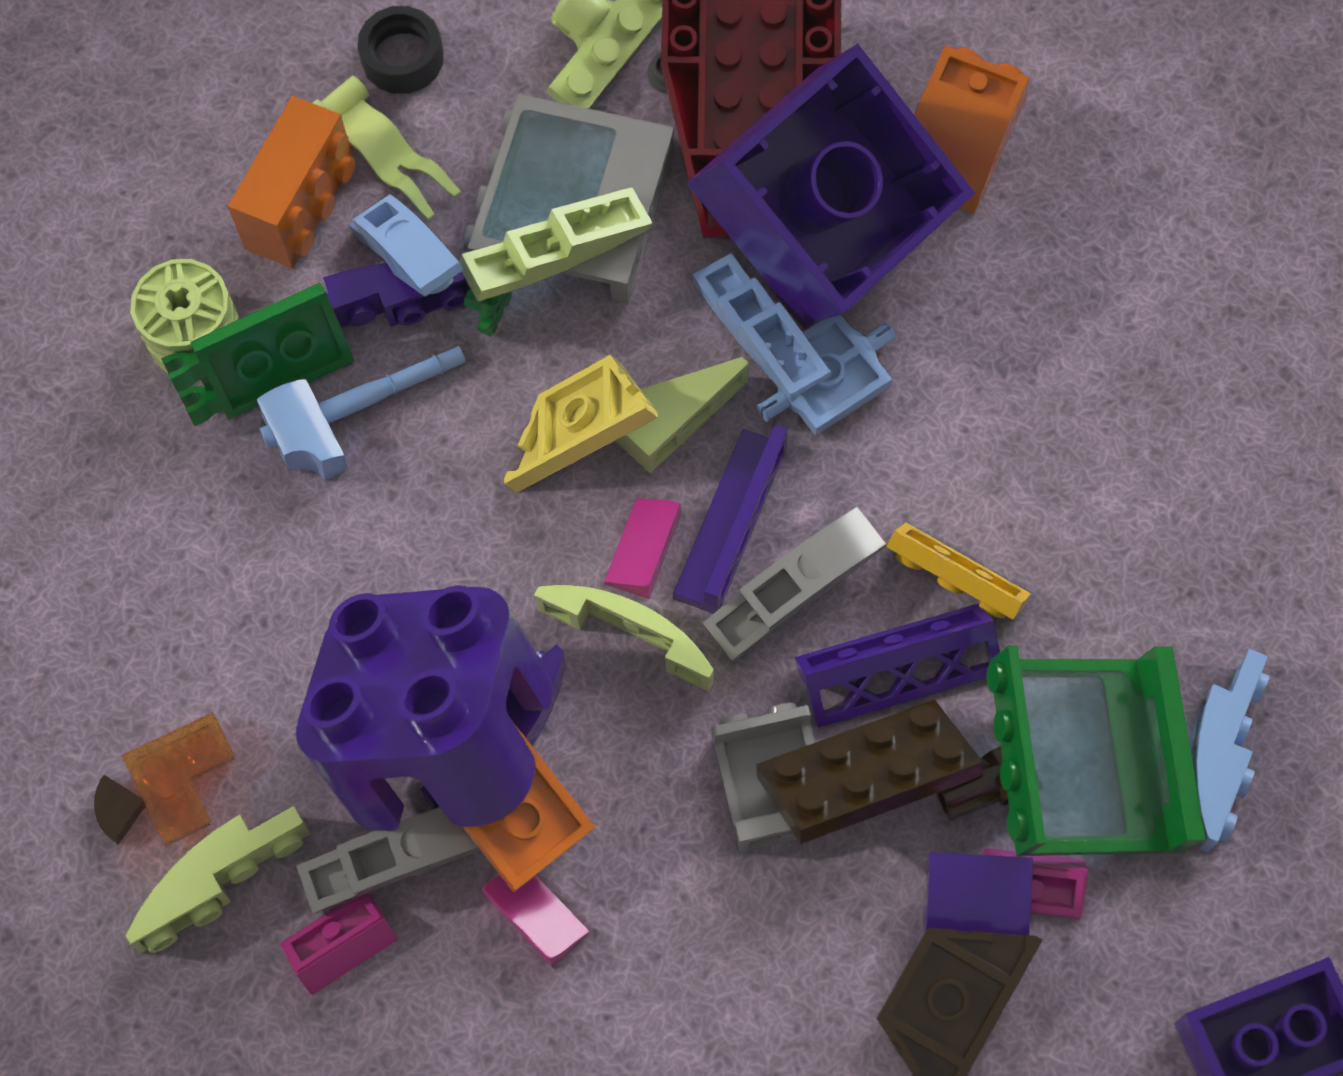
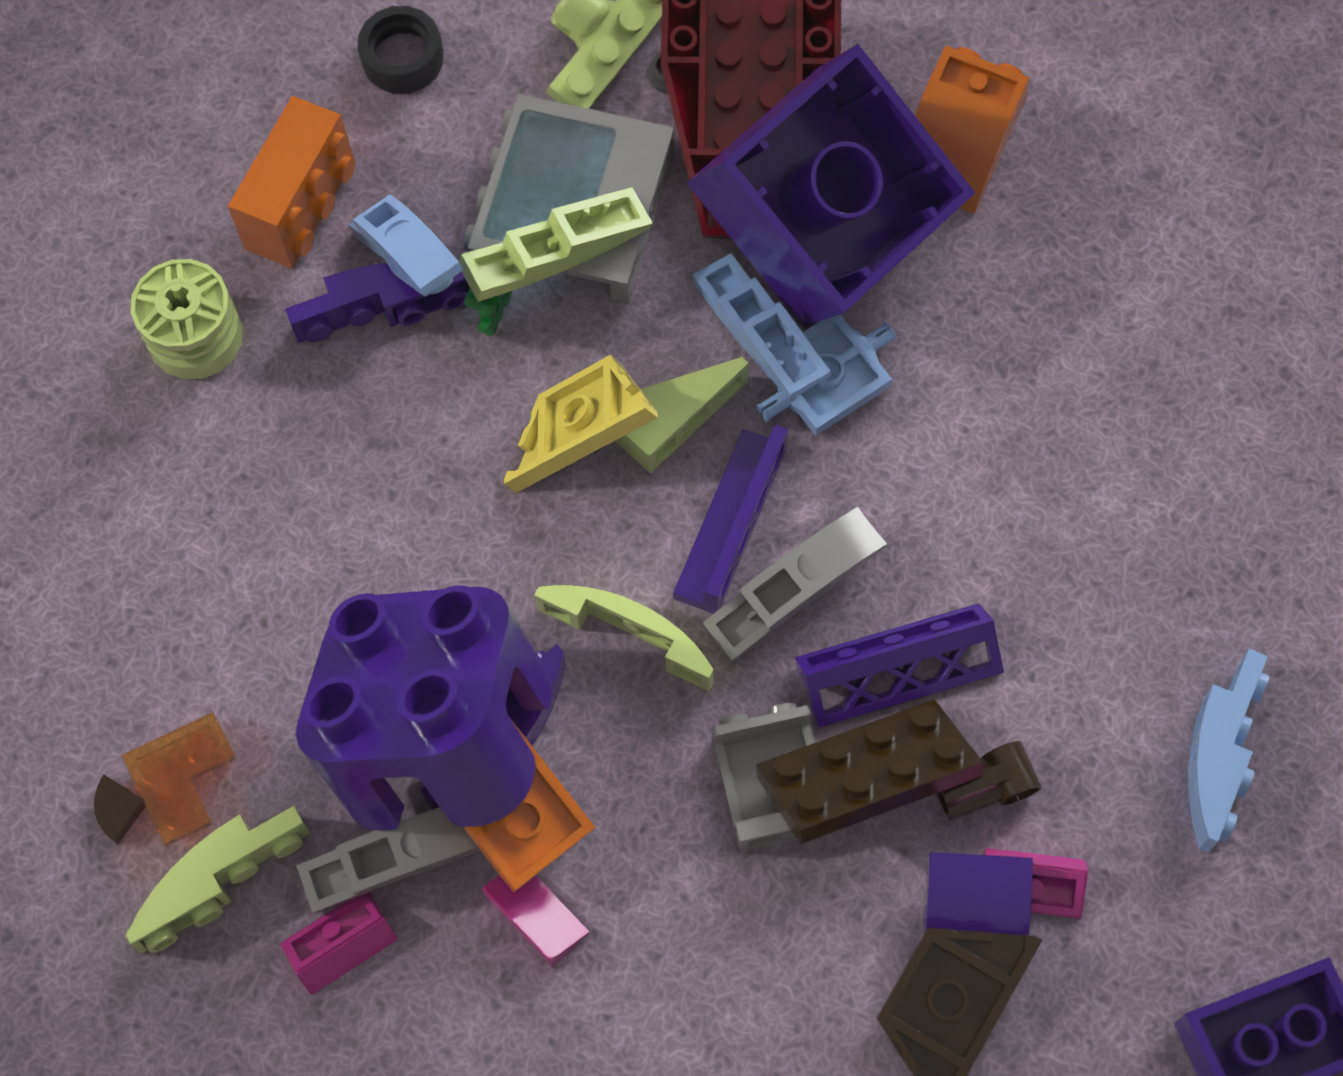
(258, 353): green tile -> none
(302, 426): light blue piece -> none
(383, 144): yellowish green flag -> none
(643, 546): dark pink slope -> none
(957, 572): yellow plate -> none
(1095, 755): panel -> none

